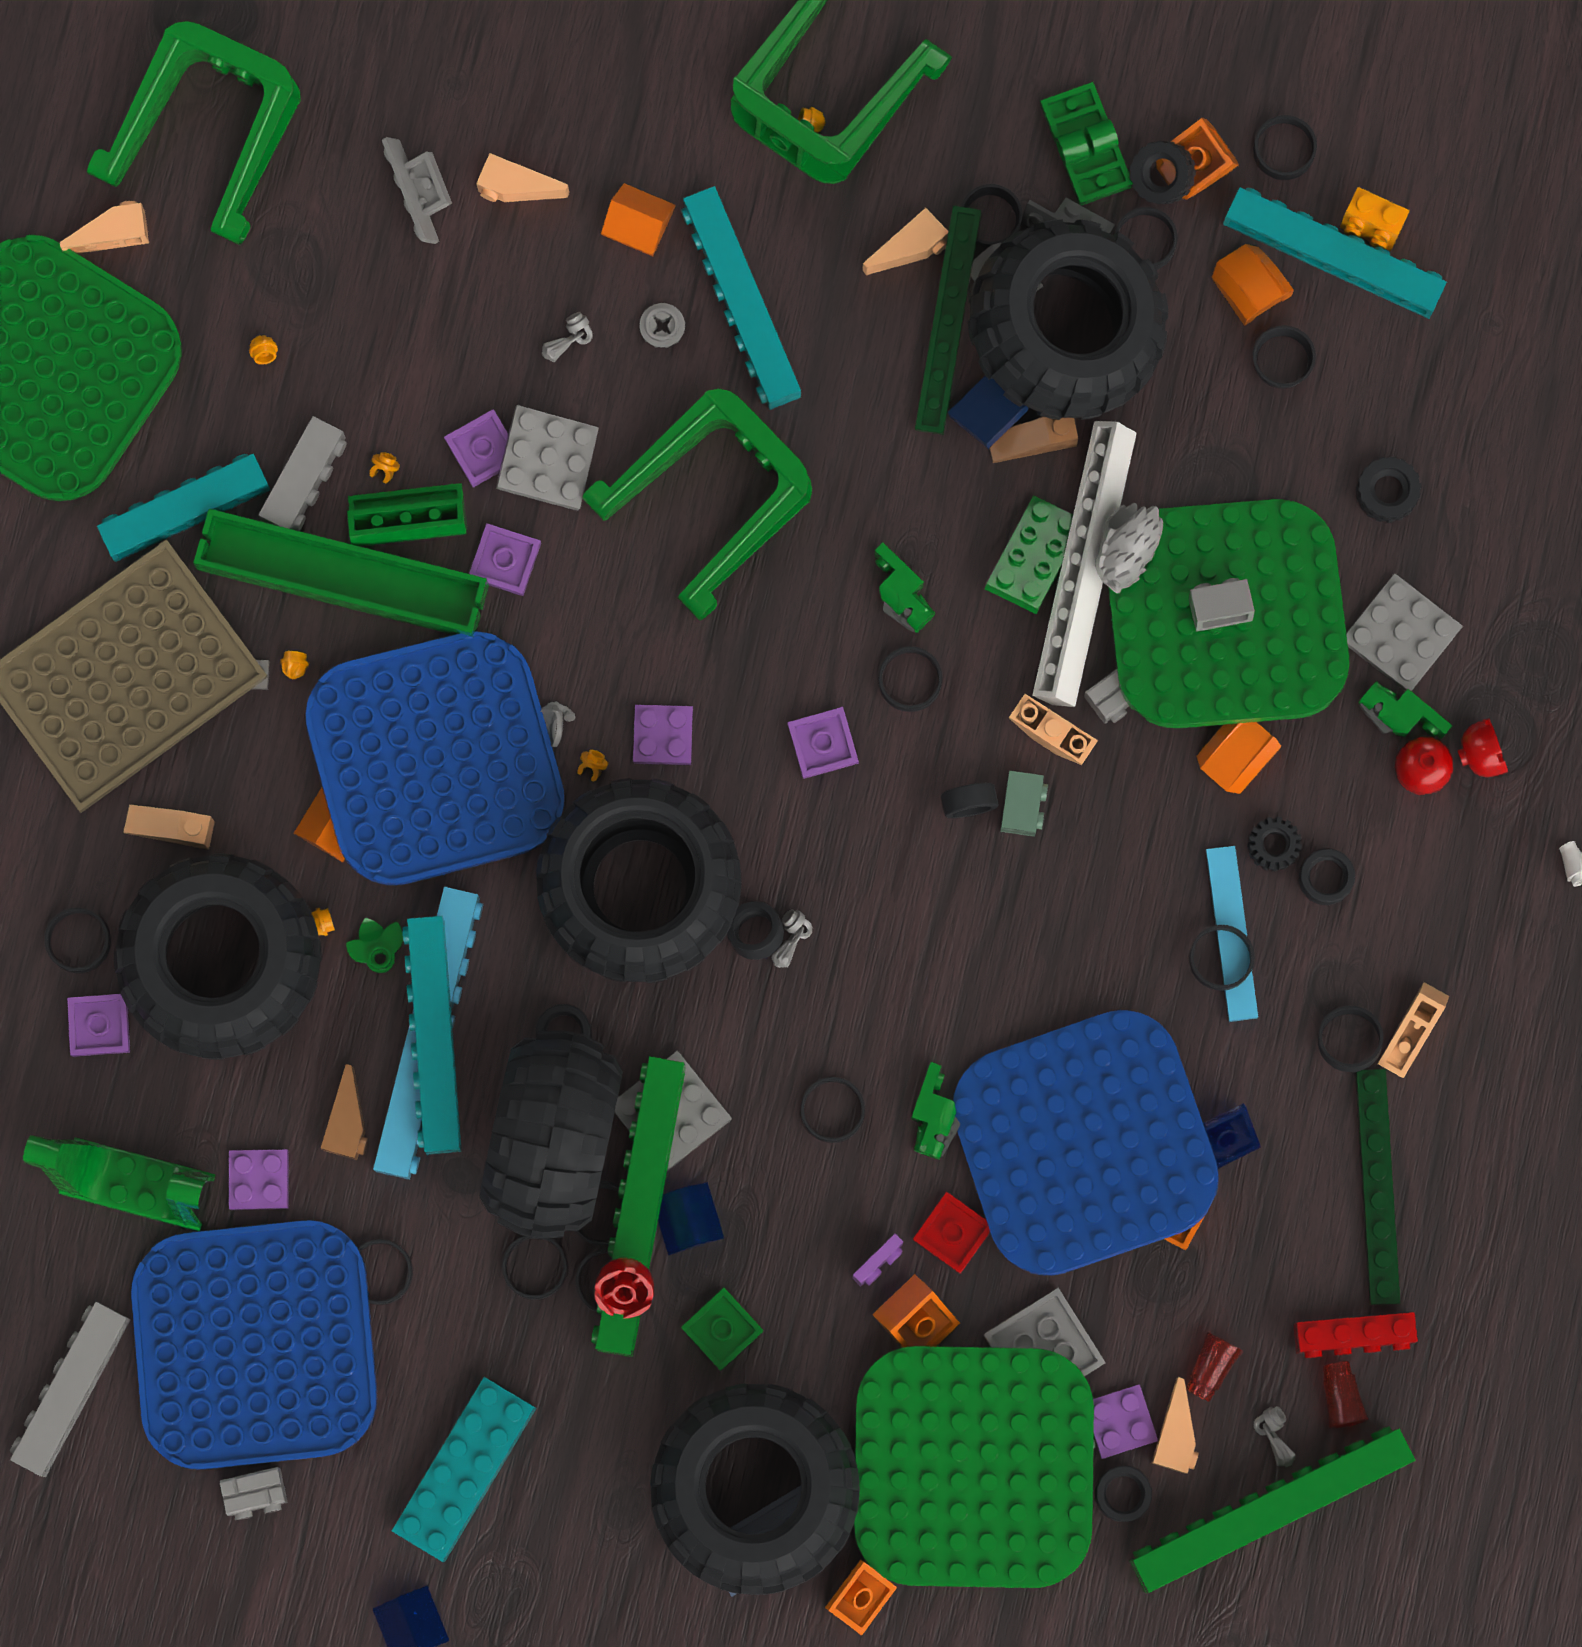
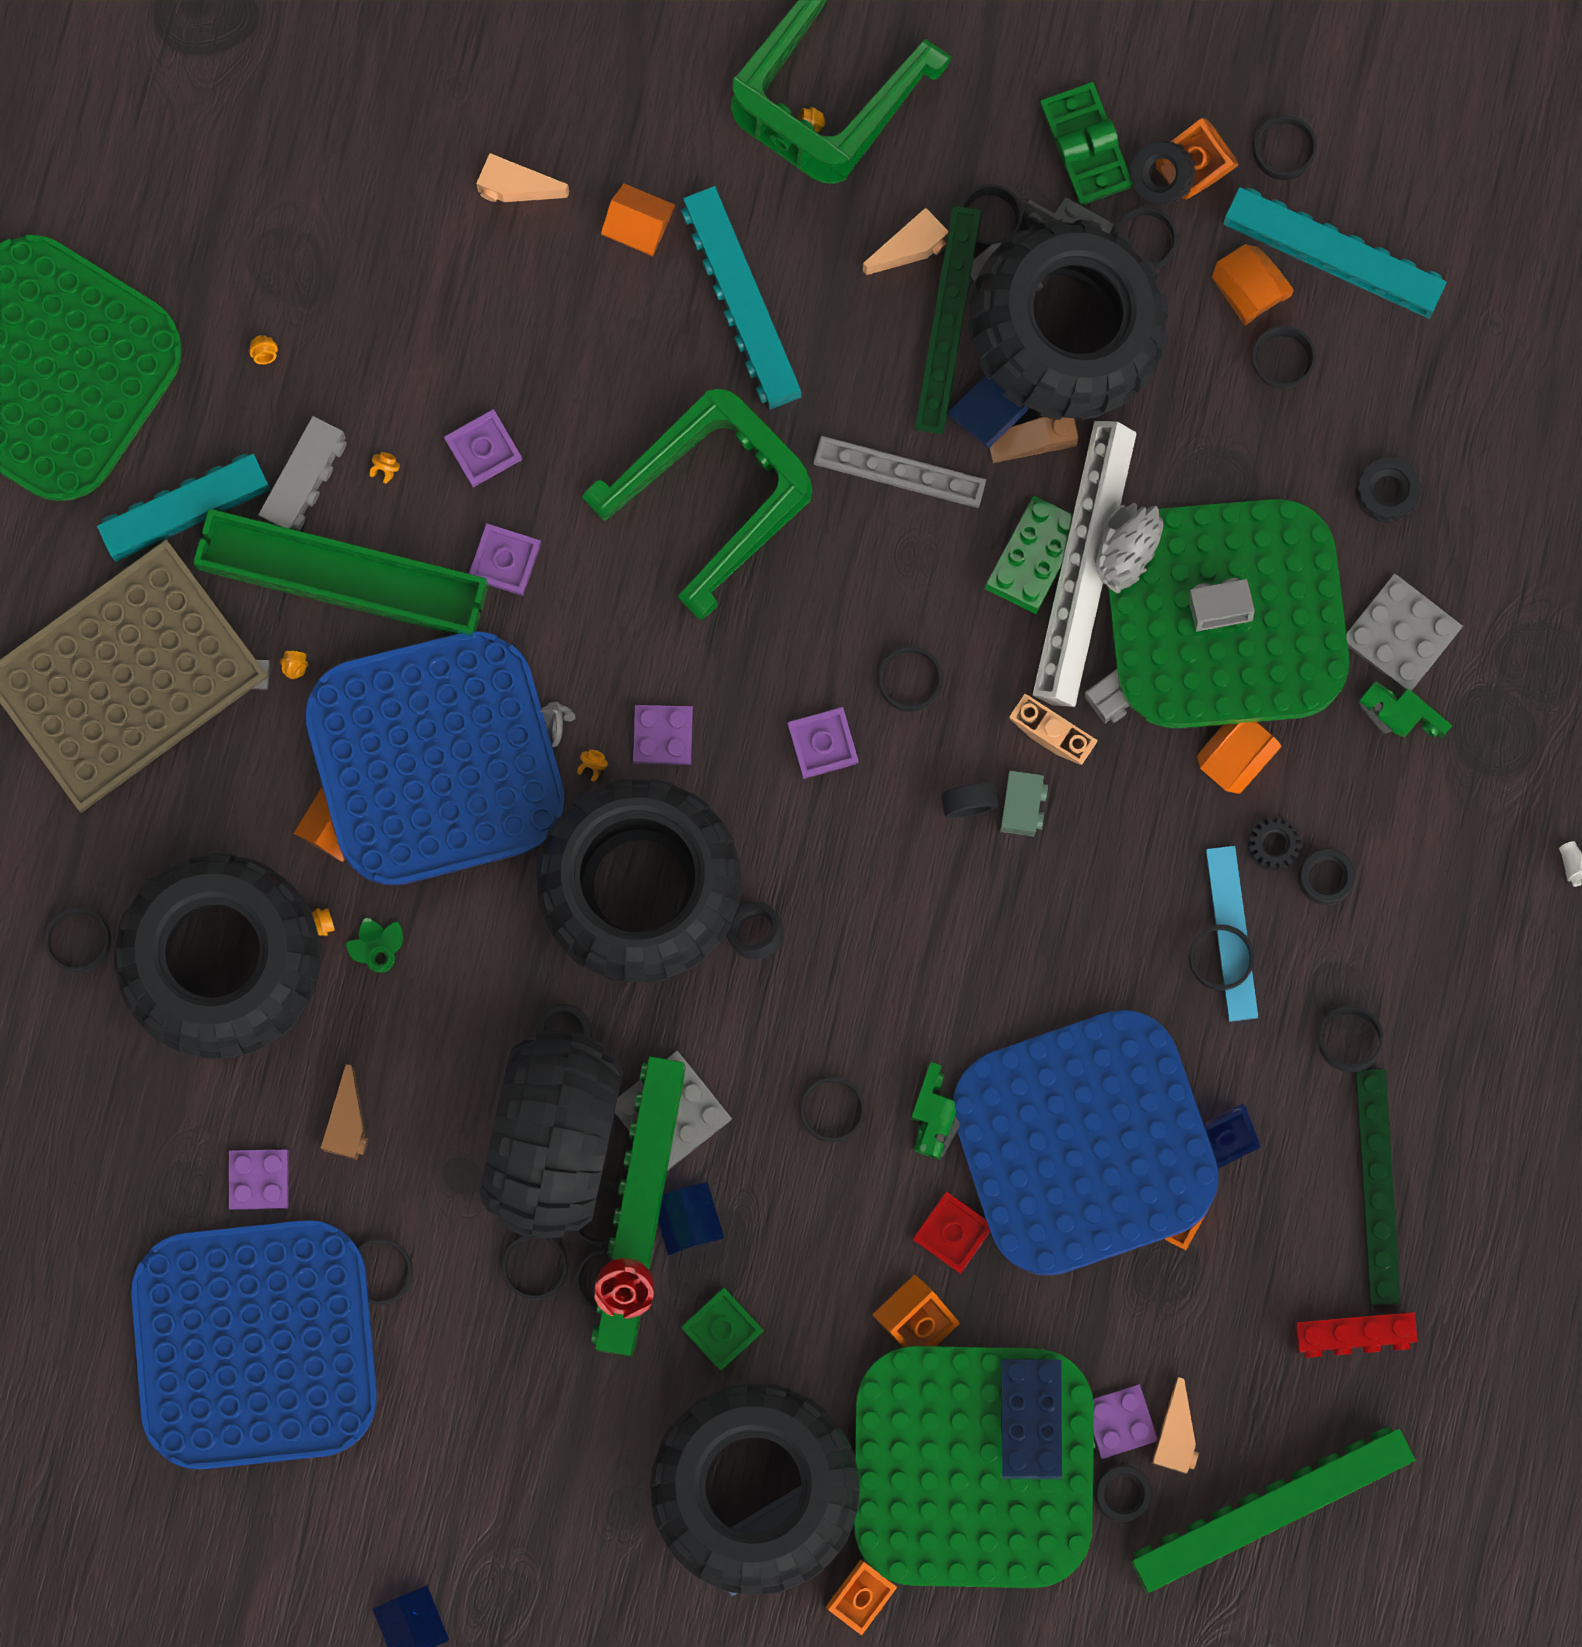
(69, 1390): light grey brick -> none
(98, 1025): medium lavender plate -> none
(115, 228): light nougat slope -> none
(120, 1179): green piece -> none
(170, 825): light nougat slope -> none
(179, 48): green piece -> none
(253, 1492): light grey brick -> none
(400, 1132): medium azure brick -> none
(407, 515): green brick -> none
(420, 185): light grey bracket -> none
(433, 1035): teal brick -> none
(464, 1469): teal brick -> none
(547, 458): light grey plate -> none
(575, 322): light grey piece -> none
(662, 312): light grey gear -> none
(793, 924): light grey piece -> none
(870, 1269): medium lavender plate -> none
(899, 472): none -> light grey tile
(901, 591): green plate -> none
(1031, 1419): none -> dark blue plate
(1049, 1326): light grey plate -> none
(1212, 1366): clear red plant -> none
(1274, 1421): light grey piece -> none
(1342, 1396): clear red plant -> none
(1374, 219): light orange brick -> none
(1414, 1029): light nougat slope -> none
(1424, 765): red cylinder -> none
(1482, 750): red cylinder -> none

